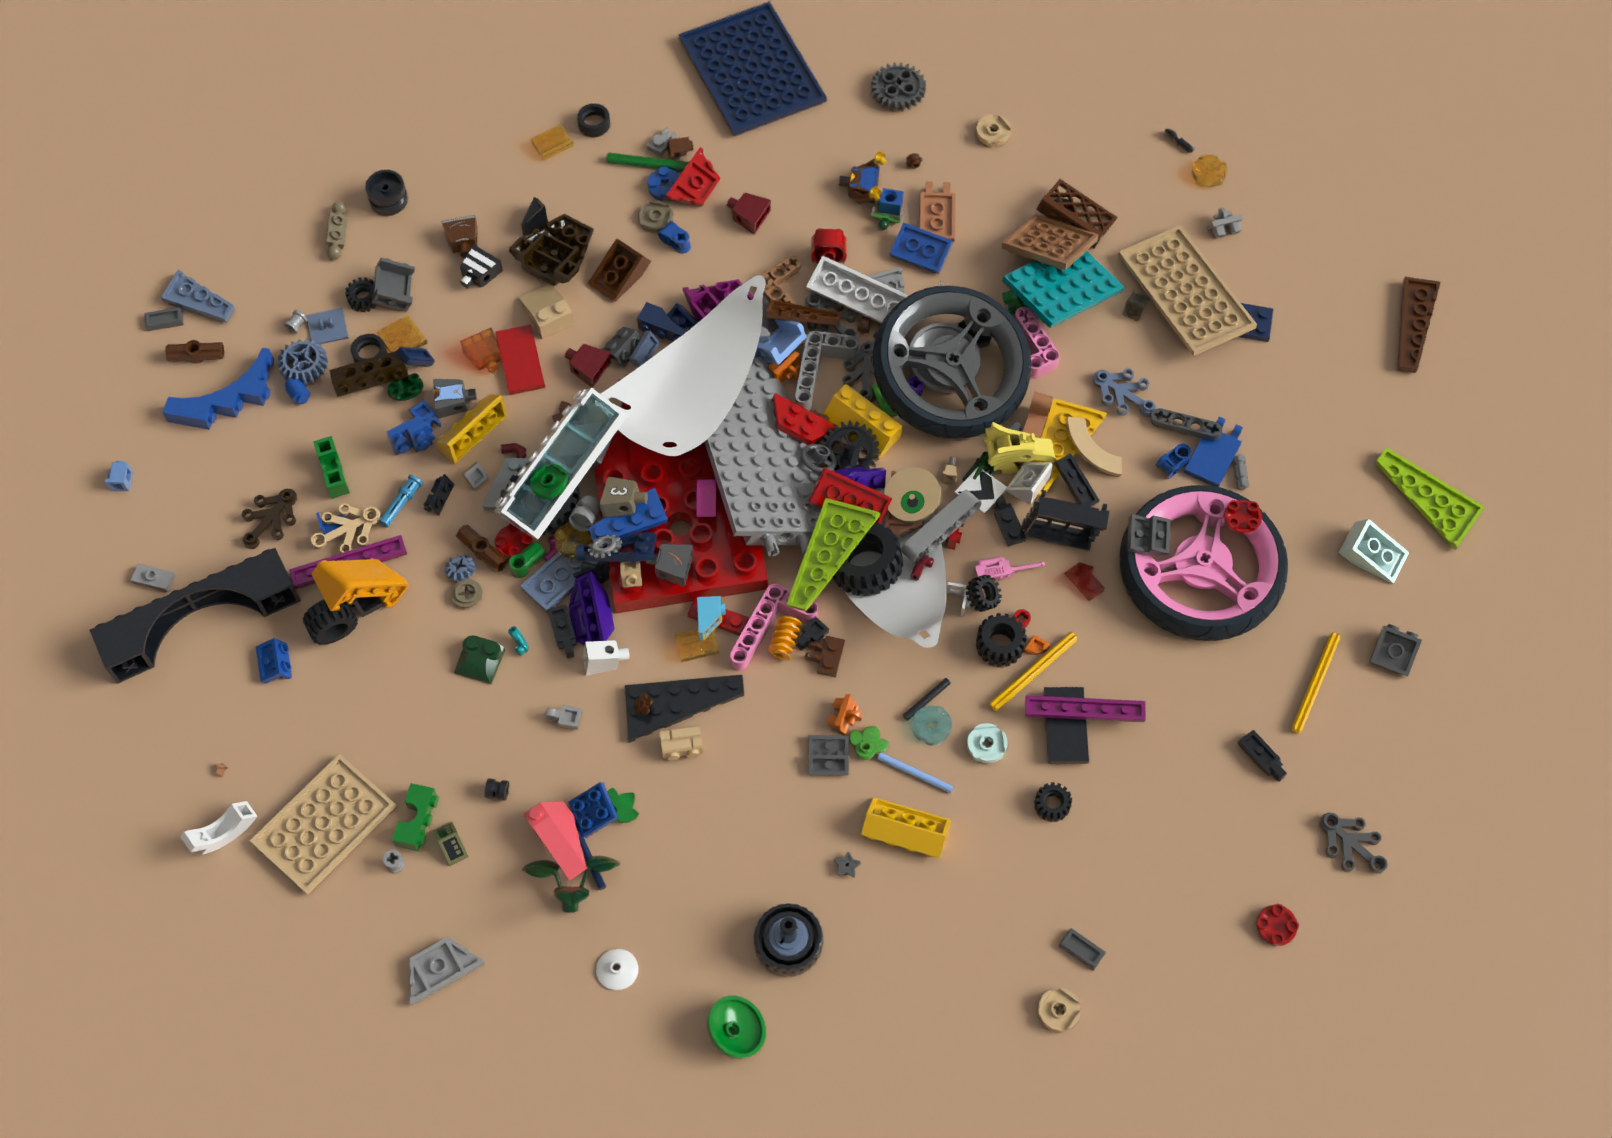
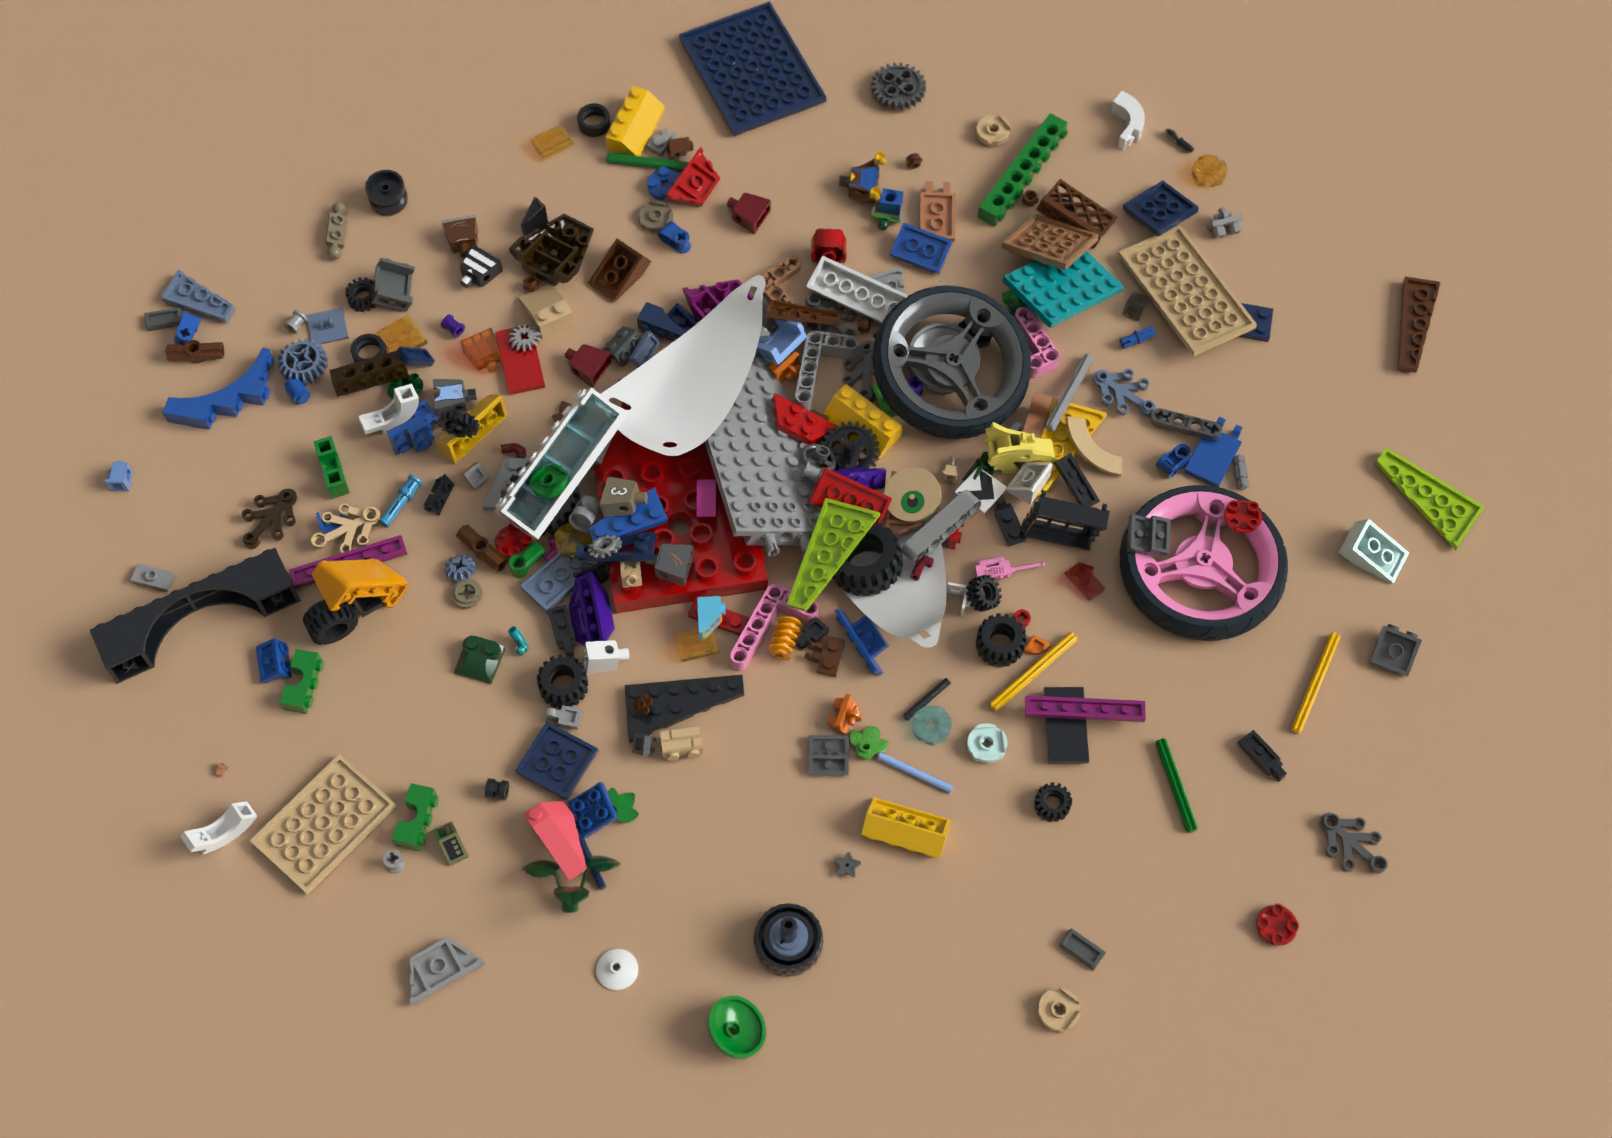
(187, 327): none -> blue piece
(299, 697): none -> green arch
(395, 413): none -> white arch
(452, 325): none -> dark purple bush
(458, 423): none -> black gear
(525, 343): none -> light grey gear
(531, 284): none -> reddish brown plate
(556, 760): none -> dark blue plate
(559, 667): none -> black tyre
(634, 122): none -> yellow slope
(642, 744): none -> dark grey tile
(811, 472): none -> light grey bush
(866, 637): none -> blue bracket
(1022, 170): none -> green brick
(1030, 194): none -> reddish brown plate
(1069, 392): none -> light grey axle
(1132, 113): none -> white arch
(1137, 337): none -> blue axle
(1160, 208): none -> dark blue plate
(1176, 785): none -> green axle

